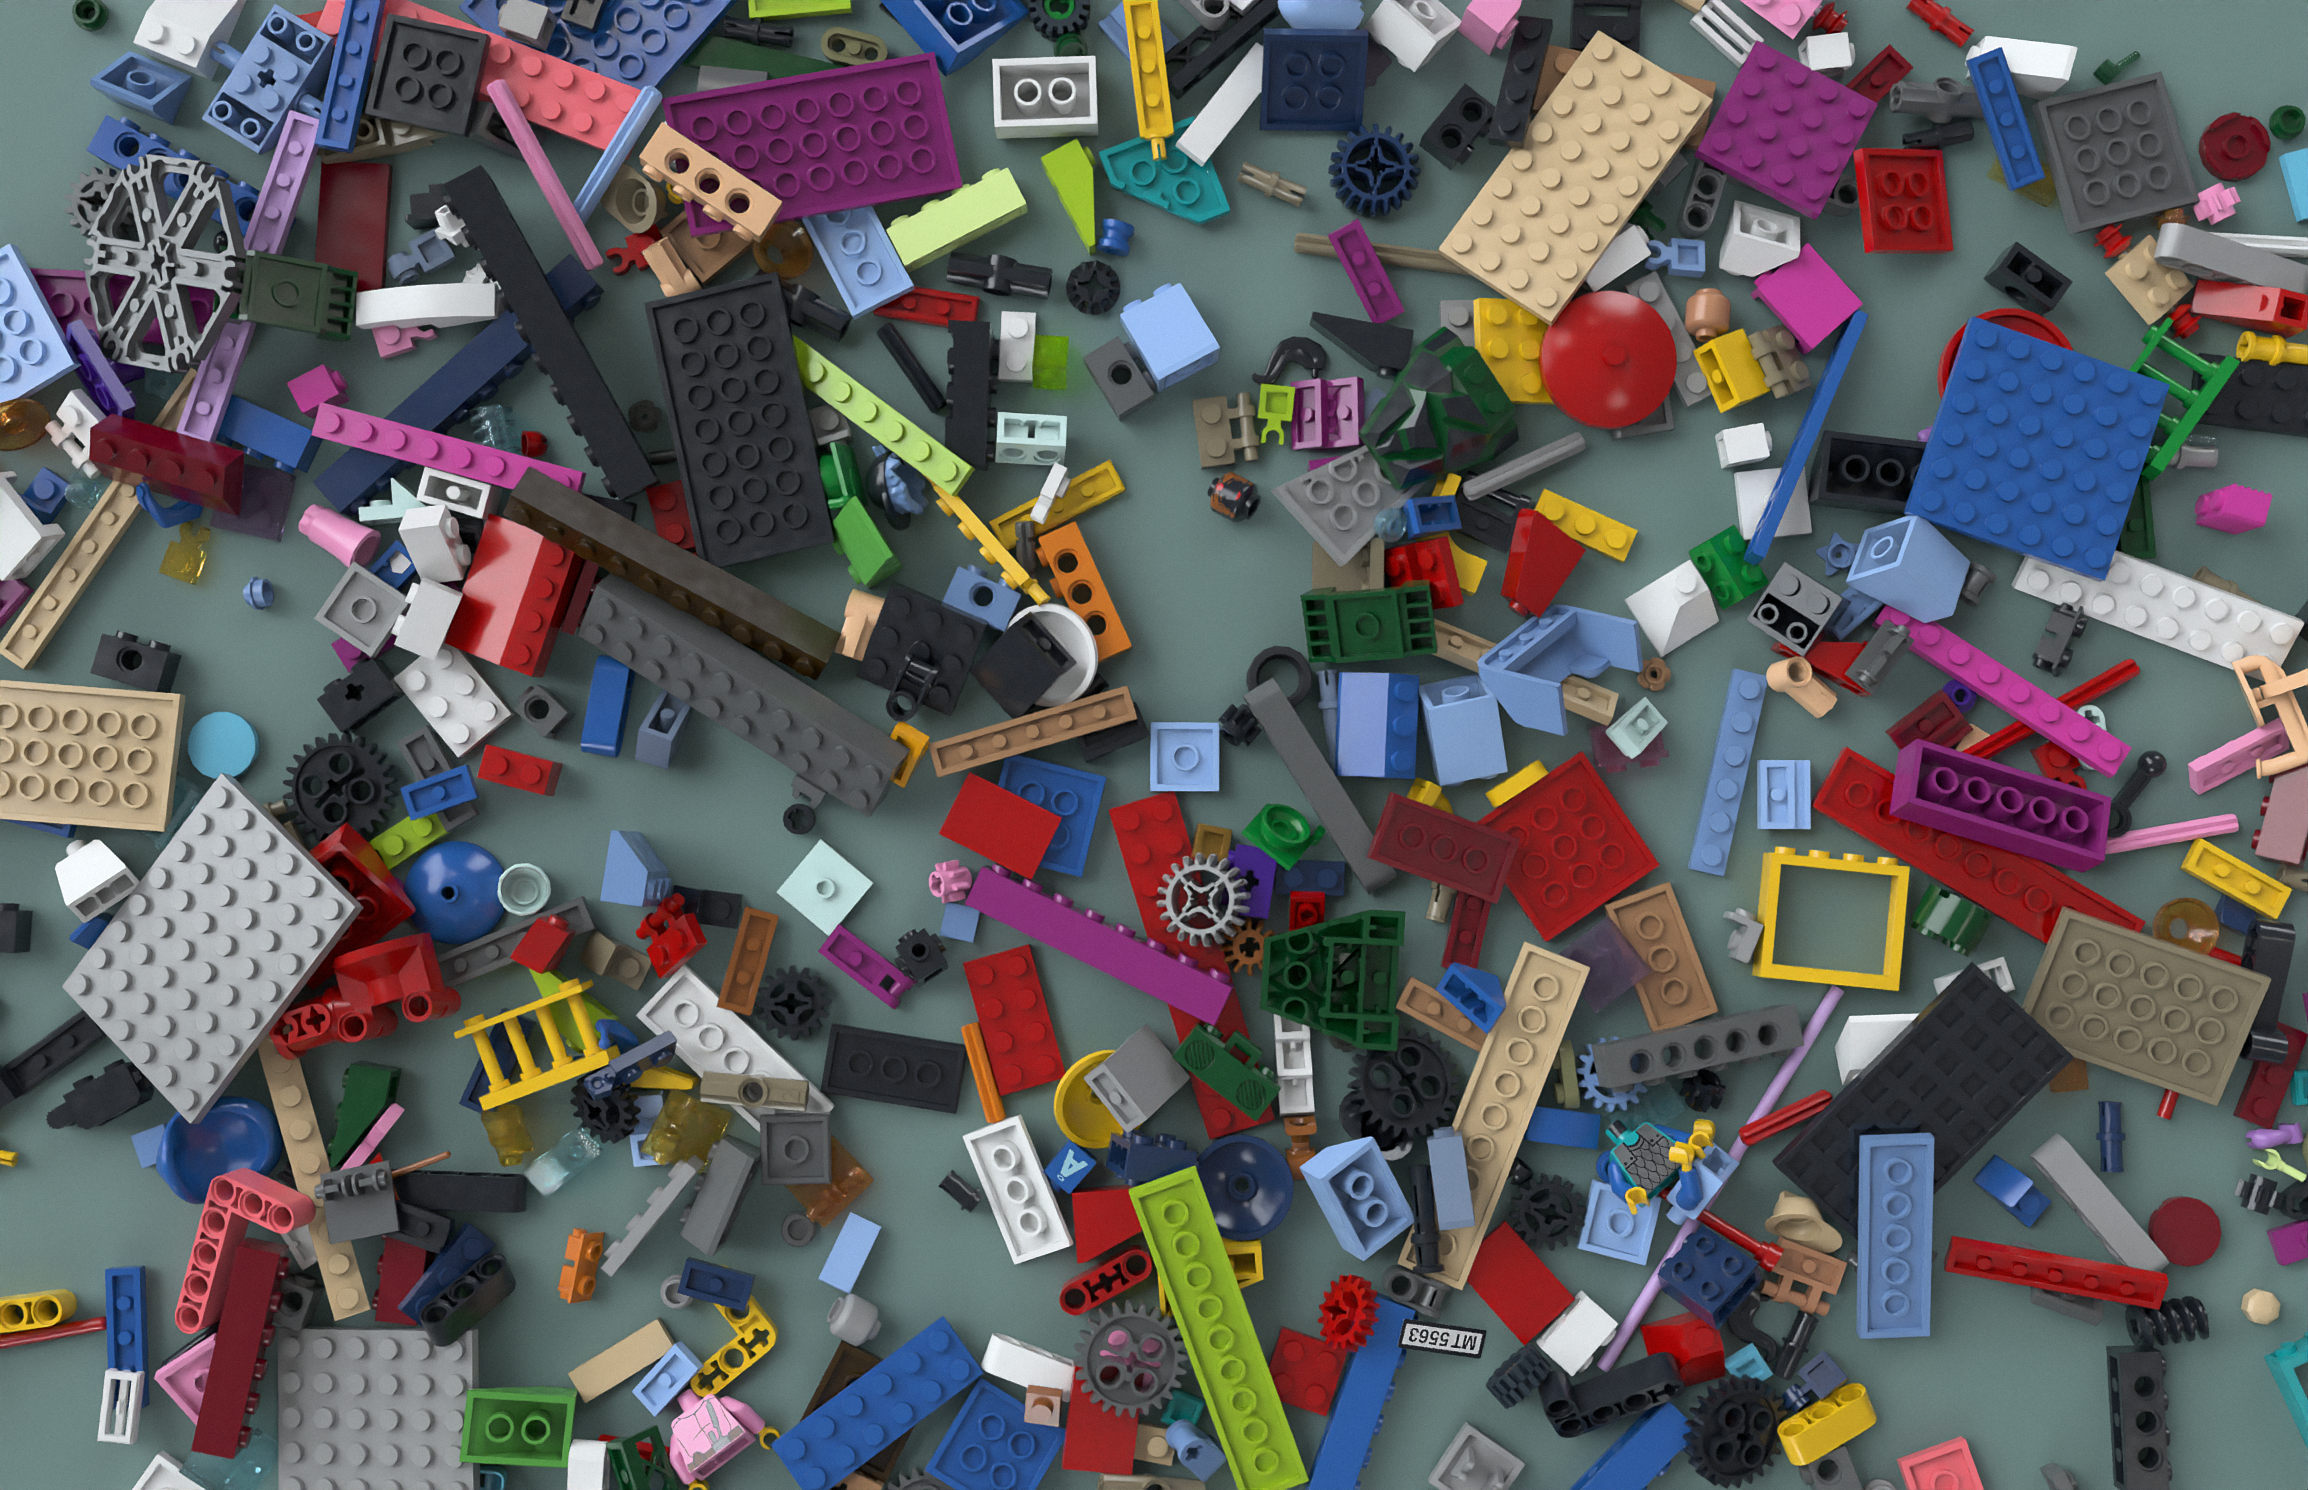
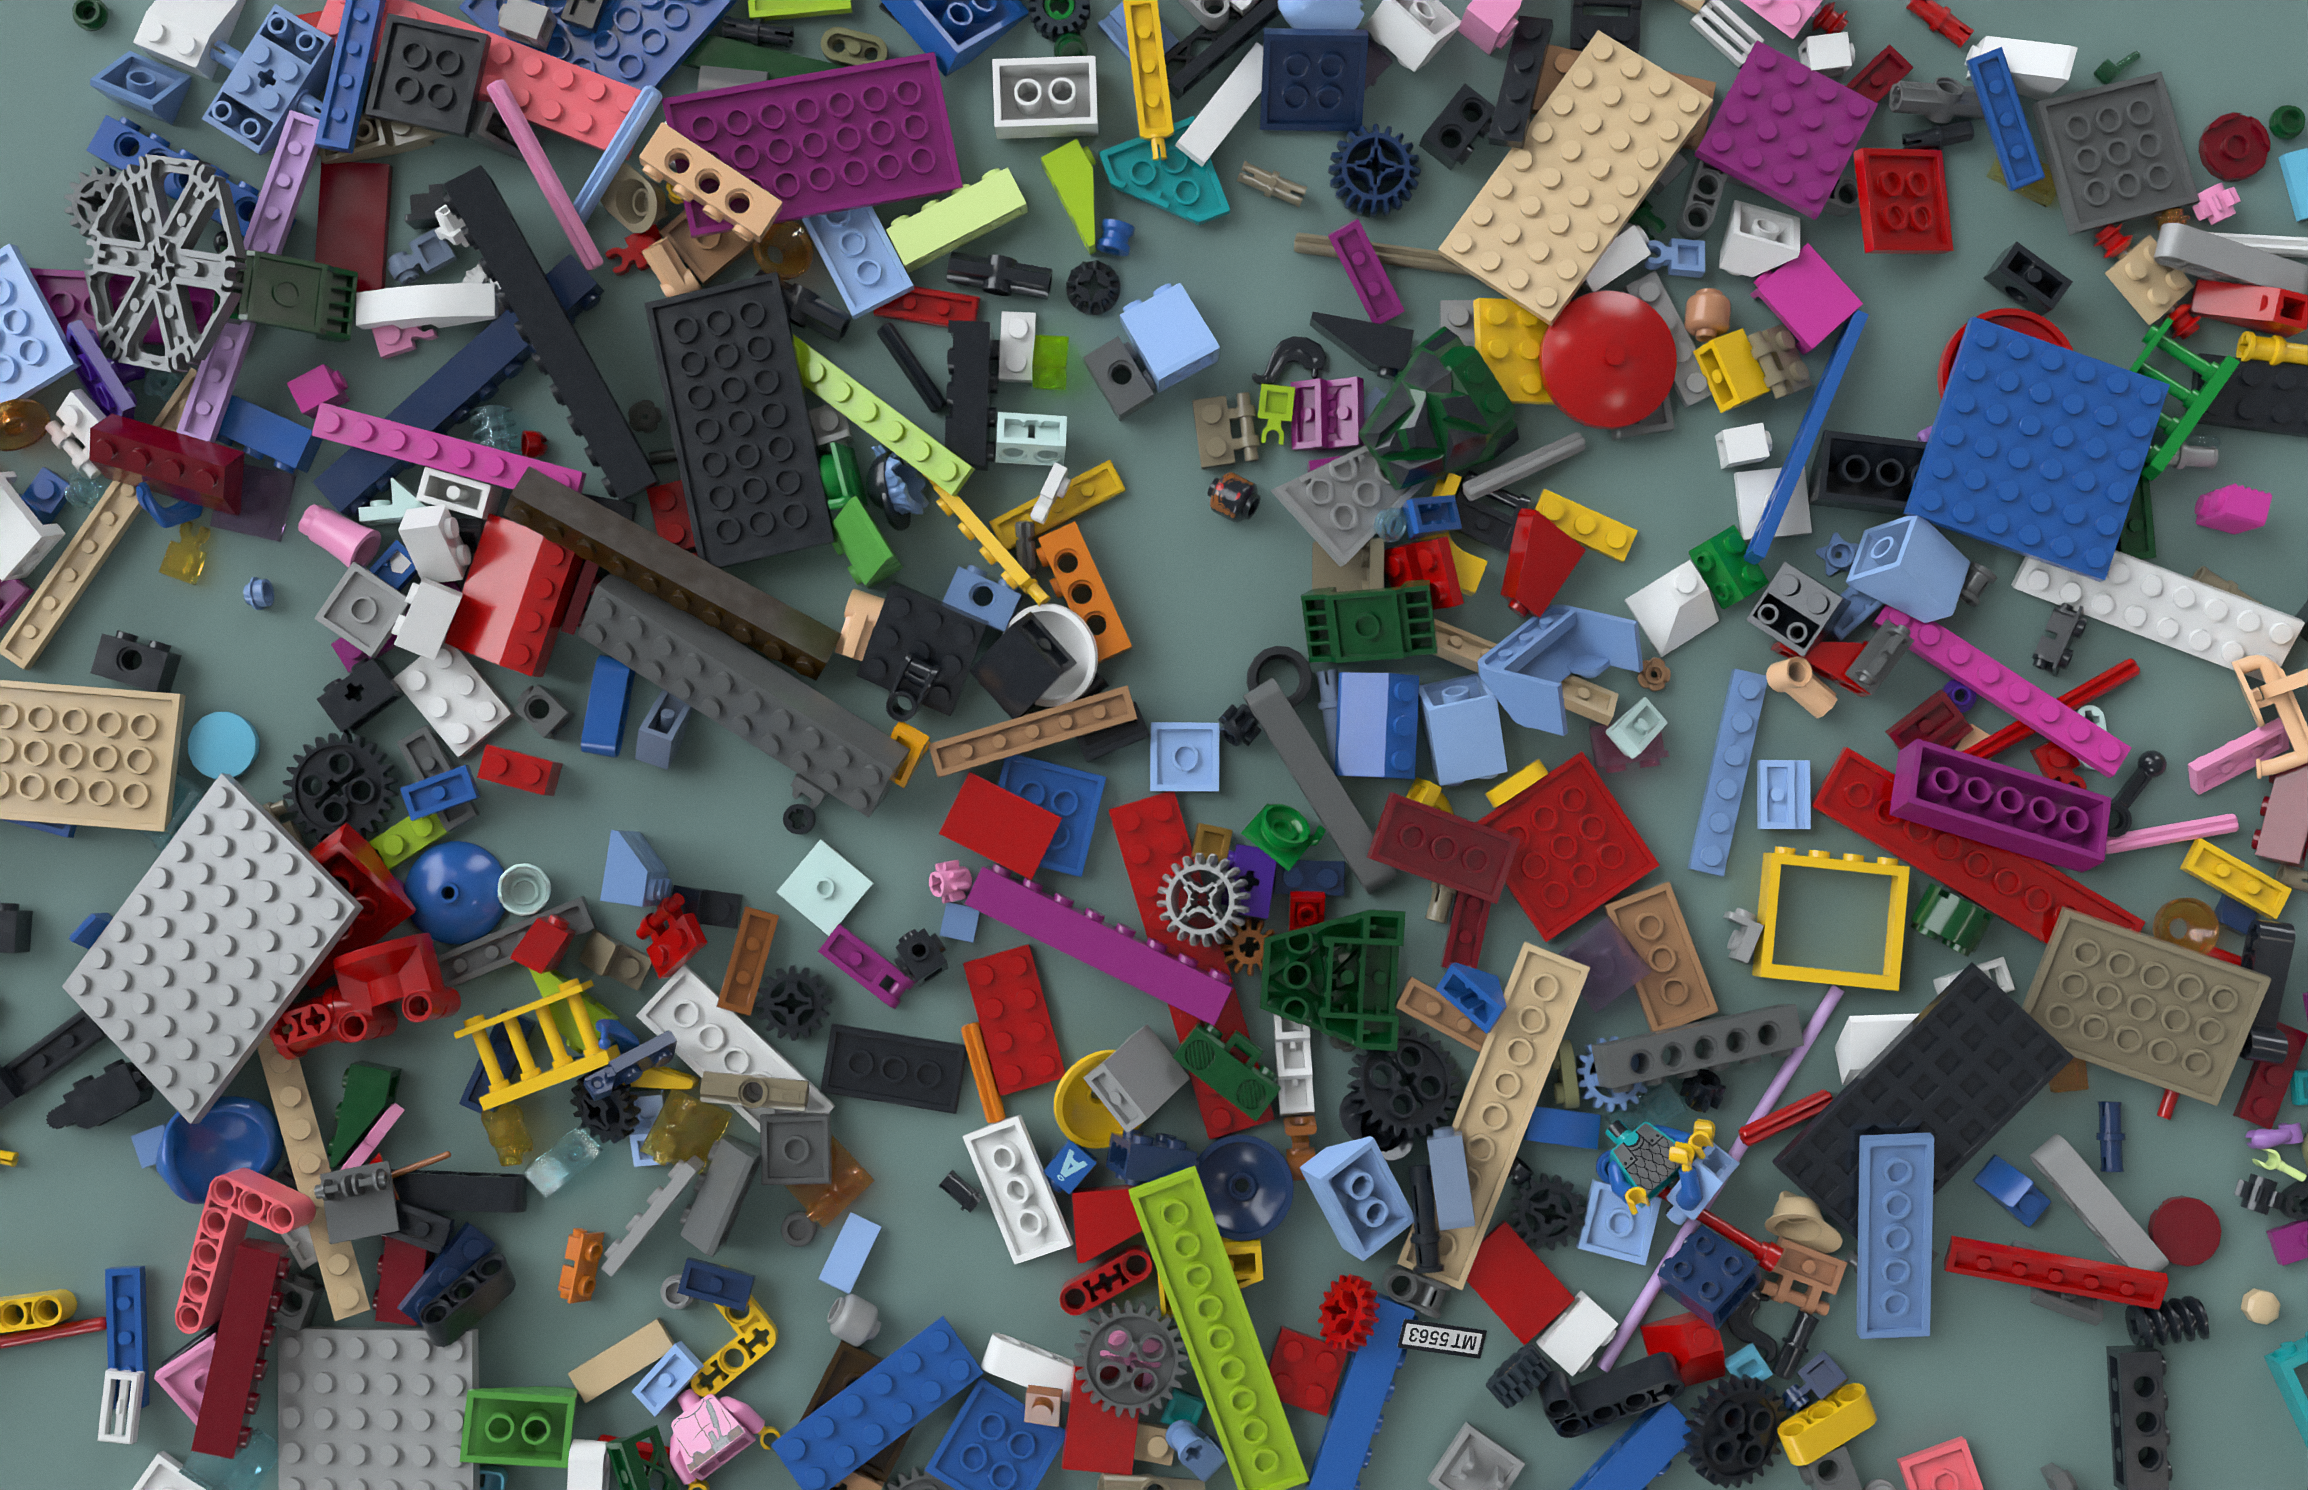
(93, 879): white torso -> none

